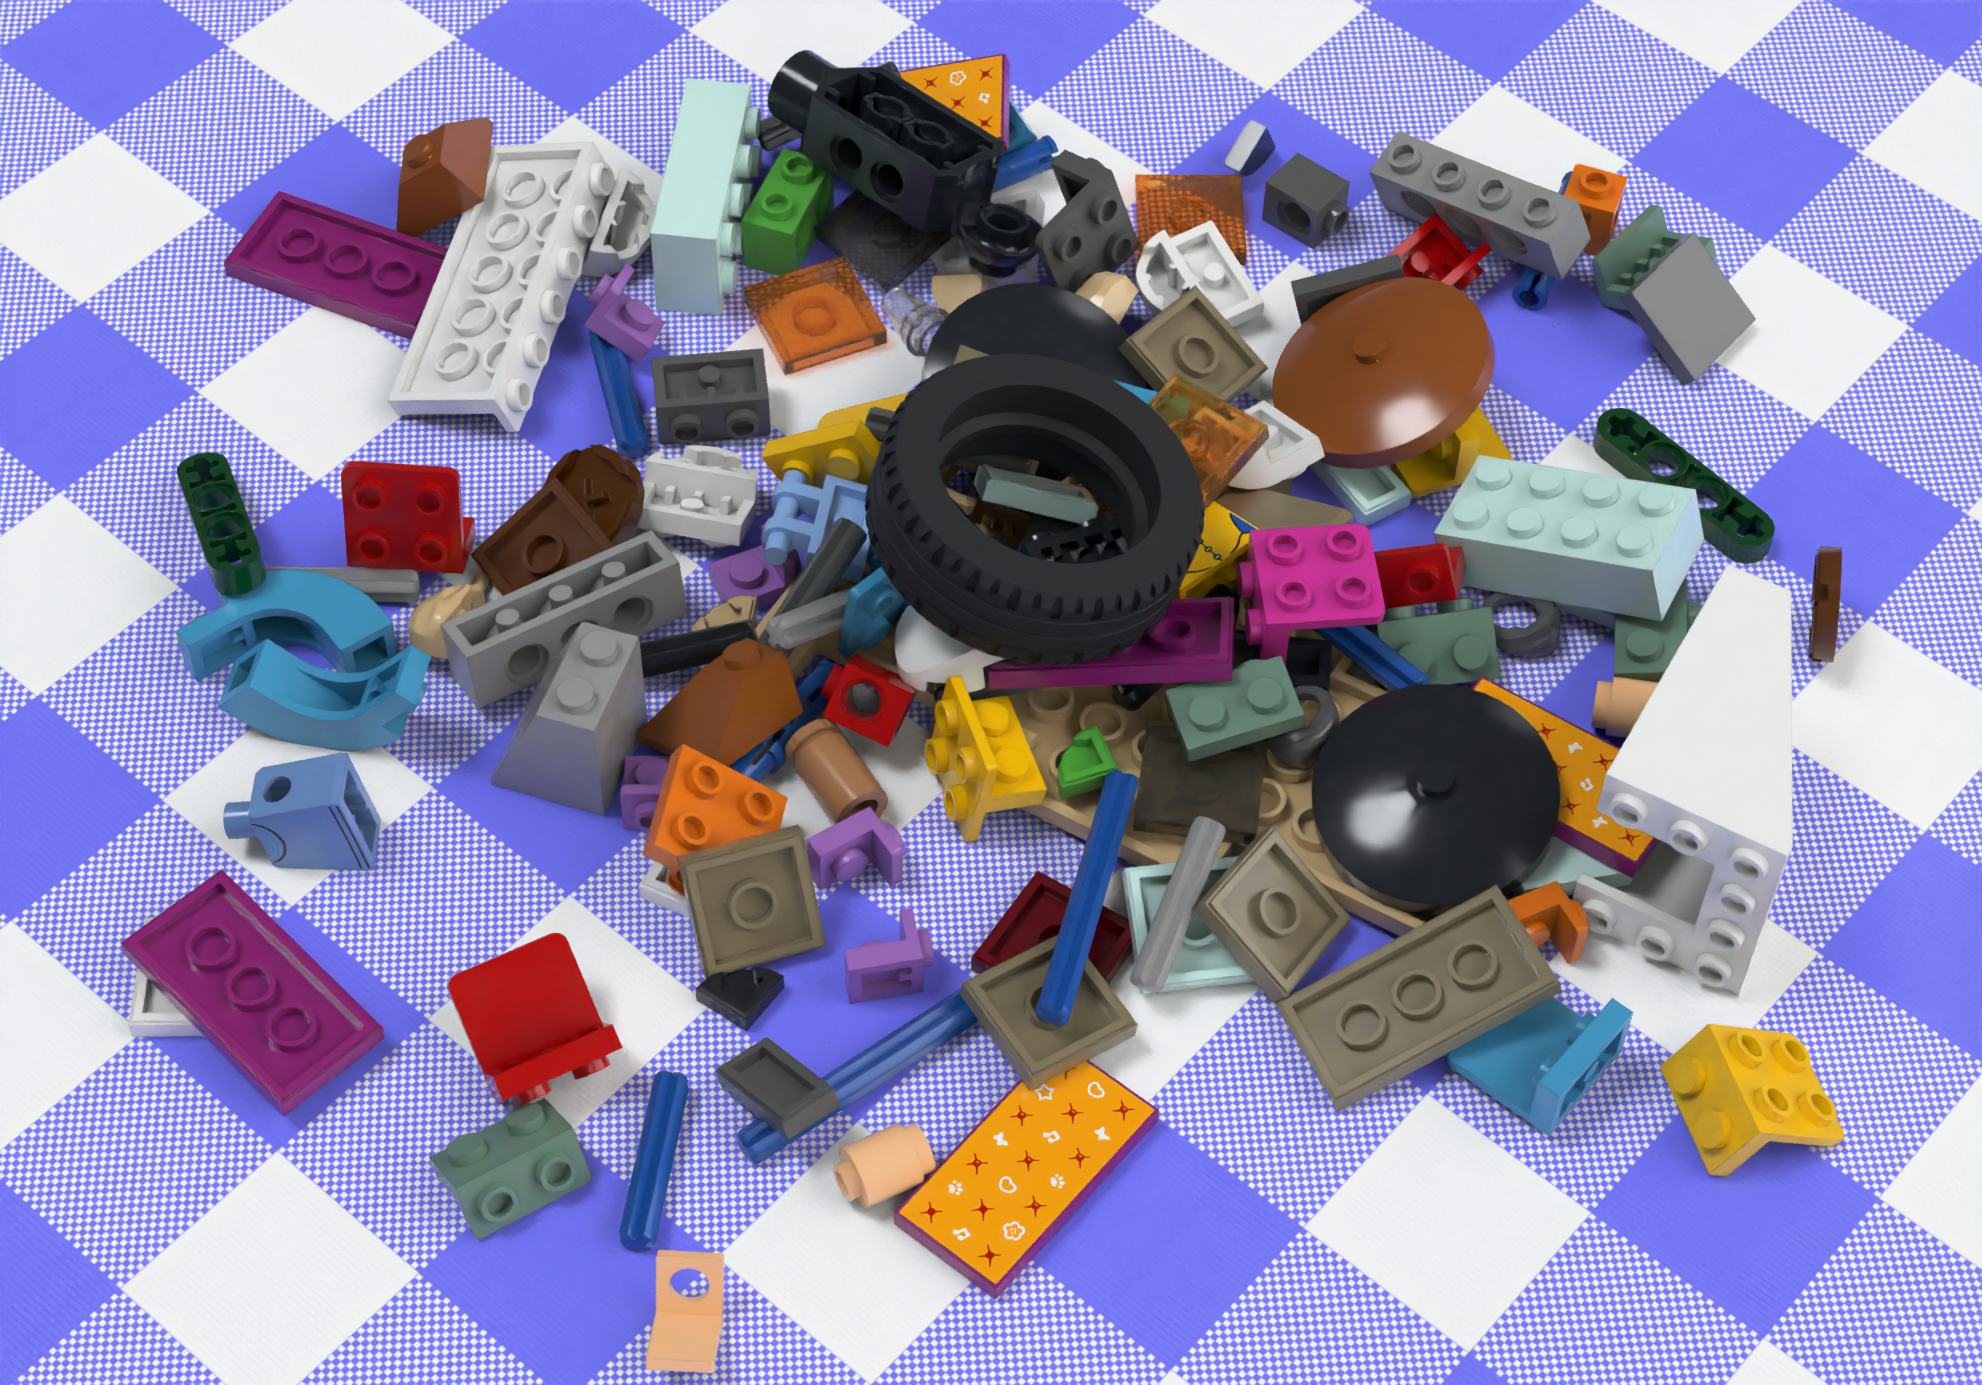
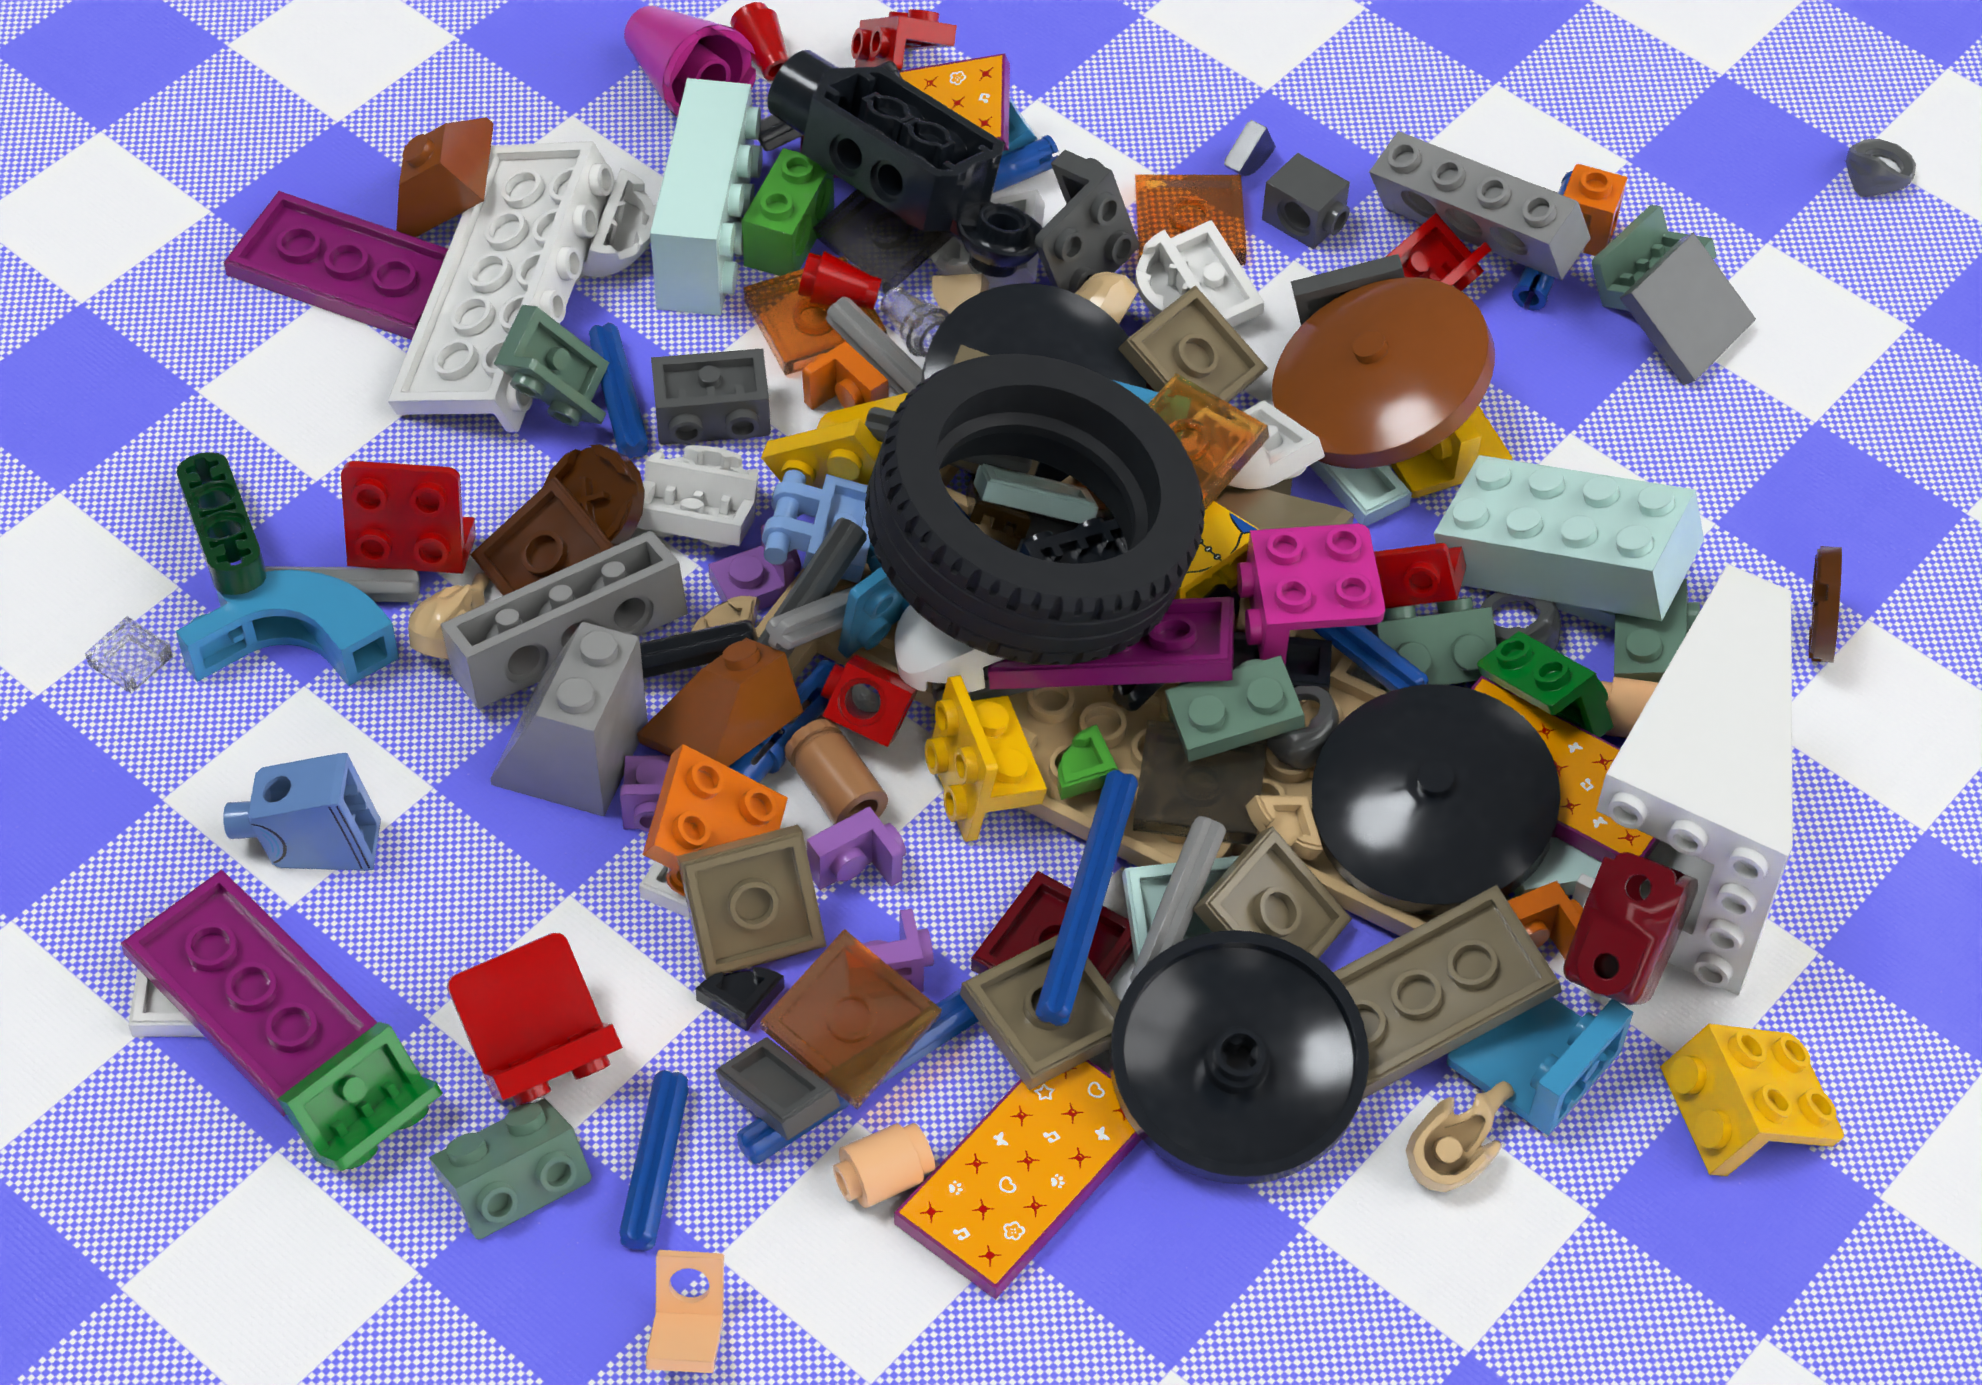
(129, 654): none -> clear tile
(323, 706): dark azure arch -> none
(358, 1099): none -> green bracket
(552, 367): none -> sand green bracket
(620, 319): medium lavender bracket -> none
(683, 47): none -> dark pink cone
(764, 32): none -> red cone
(830, 278): none -> red cone
(845, 375): none -> orange bracket
(850, 1019): none -> clear orange tile
(874, 345): none -> light grey axle
(888, 37): none -> red bracket
(1238, 1057): none -> black dish
(1291, 819): none -> tan tile
(1447, 1146): none -> tan piece
(1549, 682): none -> green bracket
(1626, 938): none -> dark red piece
(1654, 445): dark green beam -> none
(1872, 175): none -> dark grey piece

